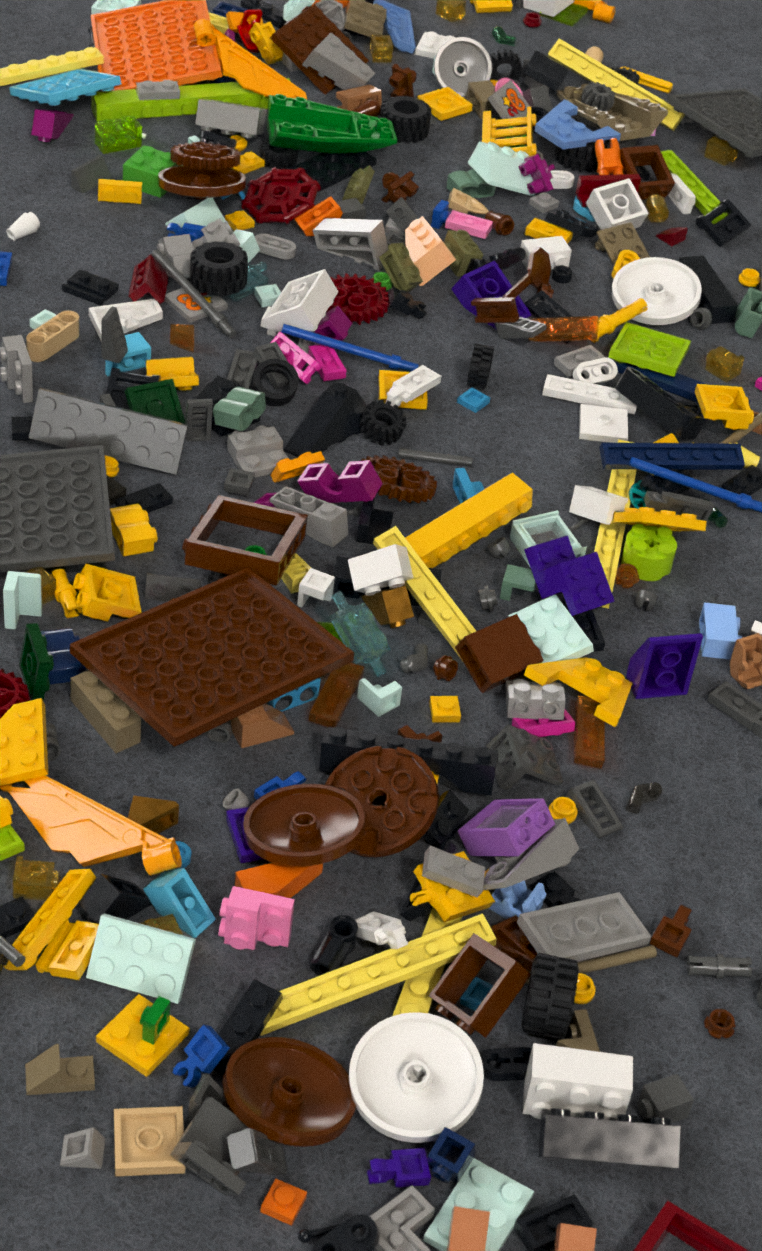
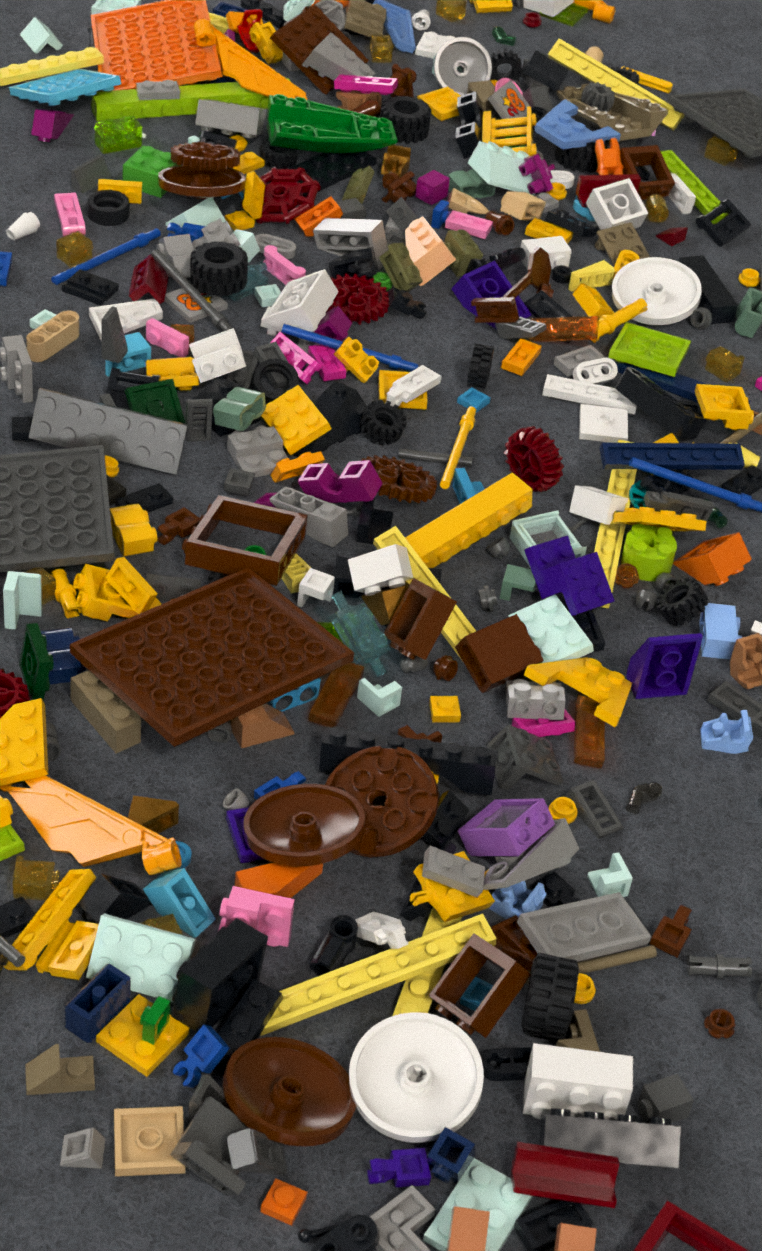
(38, 35): none -> light aqua panel
(69, 213): none -> bright pink plate
(74, 249): none -> clear yellow brick
(98, 1003): none -> dark blue brick
(104, 216): none -> black tyre
(132, 586): none -> yellow panel
(138, 241): none -> blue bar
(167, 338): none -> bright pink plate
(178, 523): none -> reddish brown plate
(217, 355): none -> white panel
(218, 975): none -> black brick
(253, 195): none -> yellow plate
(280, 266): none -> bright pink plate
(295, 419): none -> yellow plate
(356, 262): none -> black slope
(356, 360): none -> yellow hips
(365, 84): none -> dark pink plate
(396, 160): none -> pearl gold hand
(419, 620): none -> reddish brown window
(421, 23): none -> white cone
(432, 187): none -> magenta brick
(466, 424): none -> yellow bar
(471, 119): none -> black arch
(521, 357): none -> light orange plate
(522, 205): none -> tan brick
(534, 458): none -> dark red gear
(558, 191): none -> yellow plate
(564, 1174): none -> dark red panel
(591, 301): none -> yellow slope
(595, 276): none -> light yellow slope
(611, 879): none -> light aqua panel
(664, 580): none -> dark grey hinge
(682, 601): none -> black tyre
(715, 559): none -> orange slope
(727, 734): none -> light blue hand

